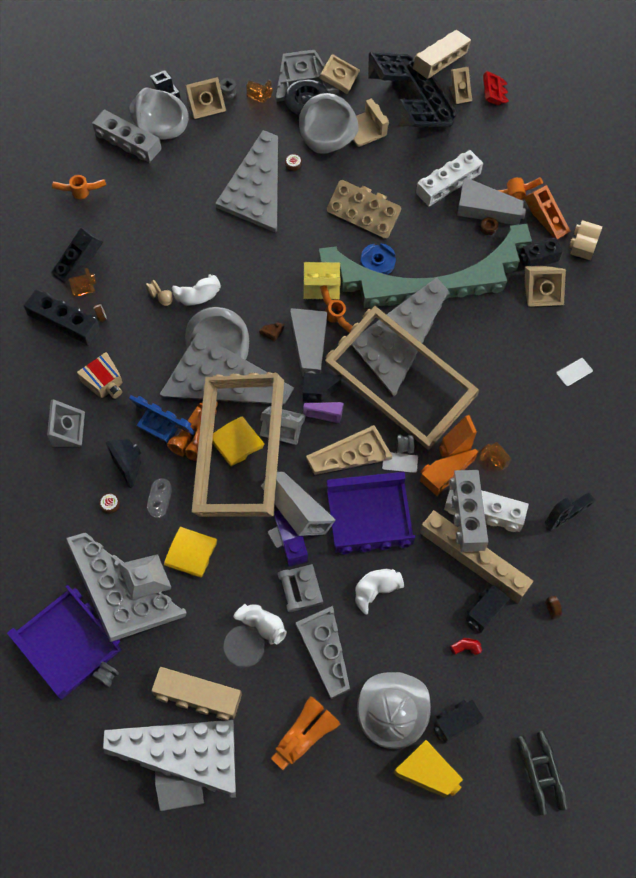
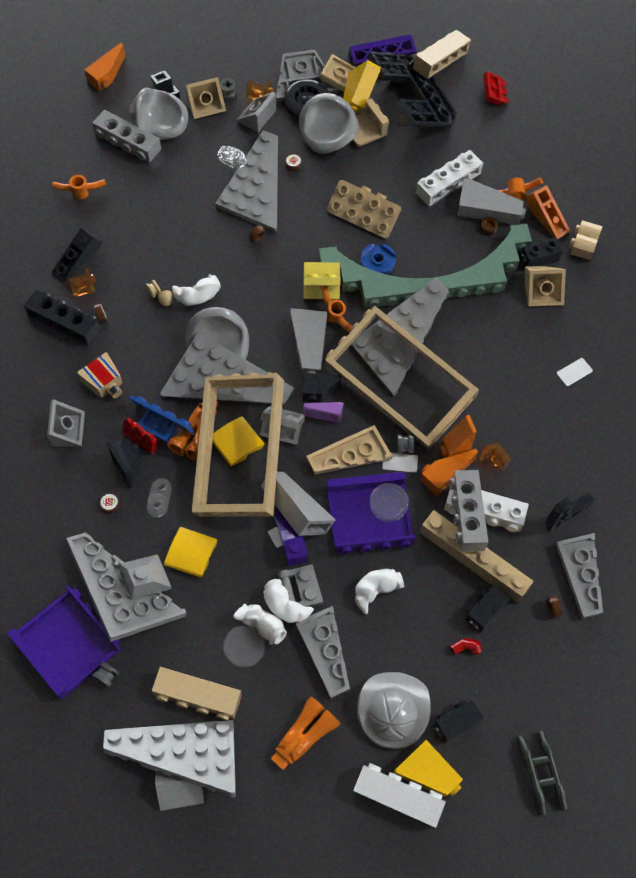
(103, 71): none -> orange slope
(139, 436): none -> red plate
(232, 156): none -> clear plate
(256, 234): none -> reddish brown tile
(258, 112): none -> light grey slope
(272, 331): reddish brown tile -> none
(278, 602): none -> white animal
(360, 85): none -> yellow slope
(385, 46): none -> dark purple fence
(389, 502): none -> clear tile
(399, 795): none -> white brick
(461, 85): tan slope -> none
(581, 569): none -> light grey wing

